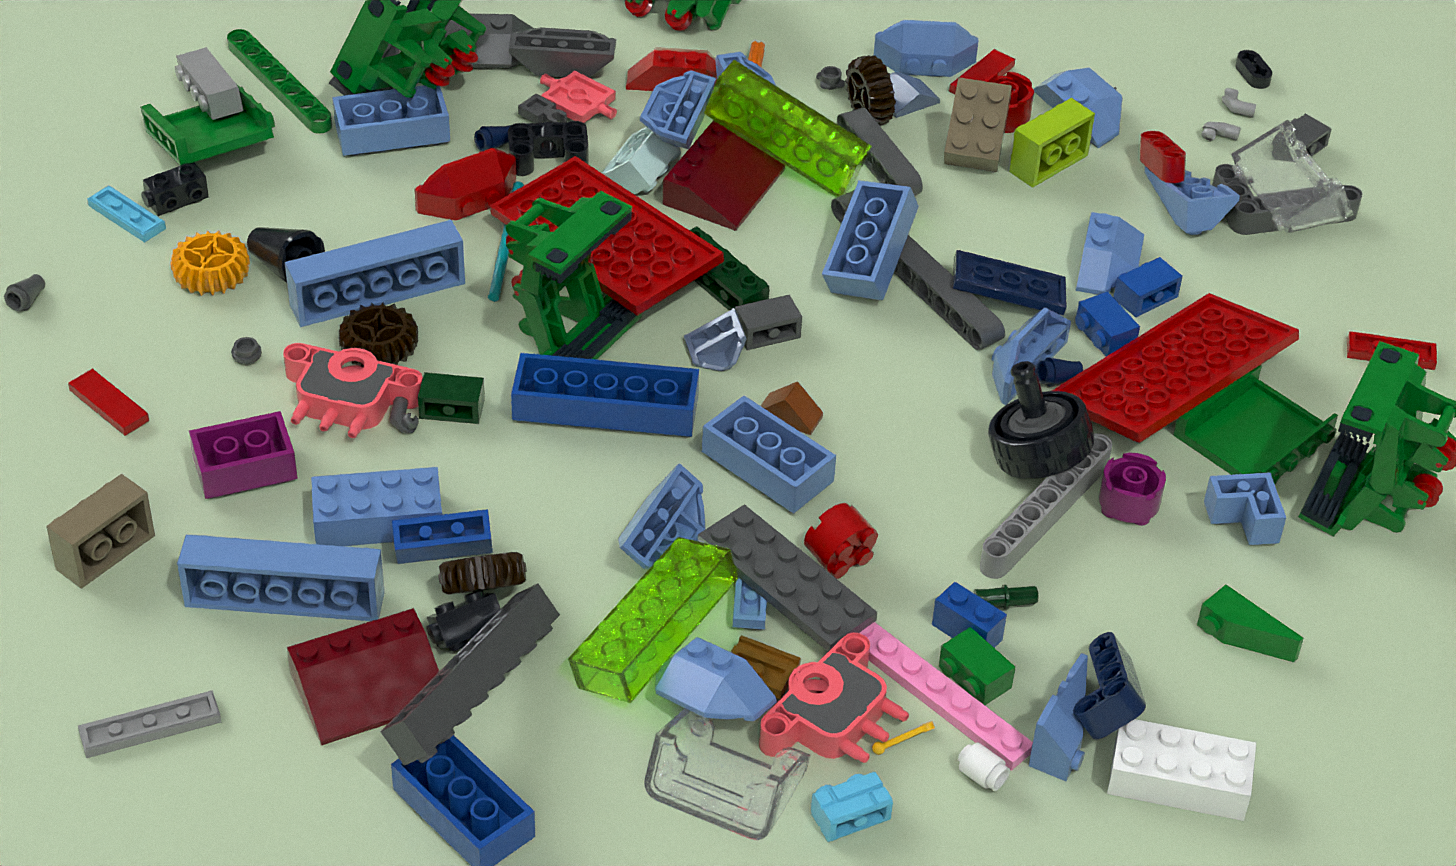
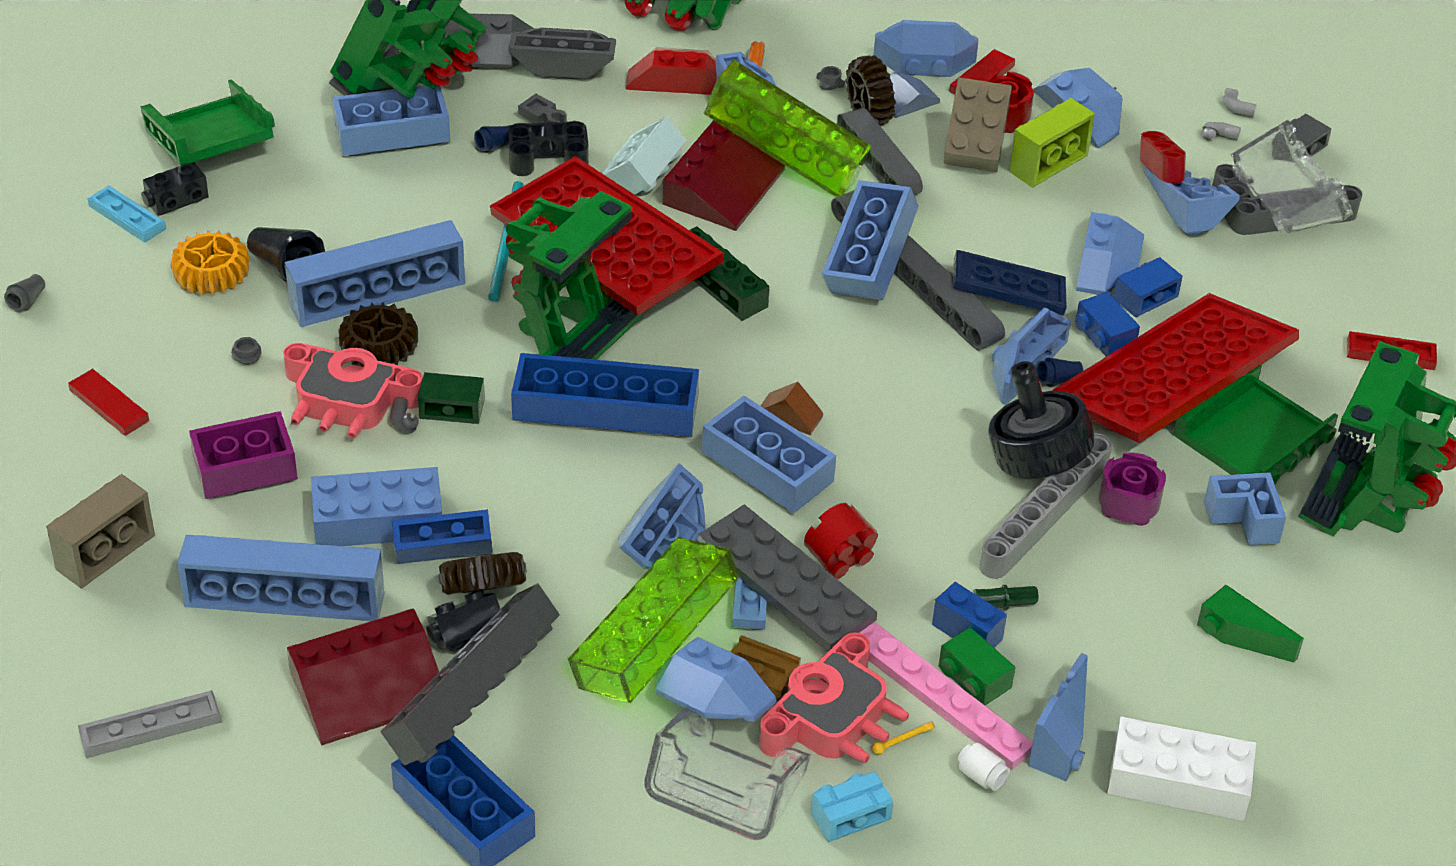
(208, 83): light grey brick -> none
(279, 88): green beam -> none
(467, 185): red wedge -> none
(579, 96): coral plate -> none
(678, 108): medium blue wedge -> none
(717, 342): sand blue slope -> none
(770, 321): dark grey brick -> none
(1119, 695): dark blue beam -> none
(1253, 69): black beam -> none

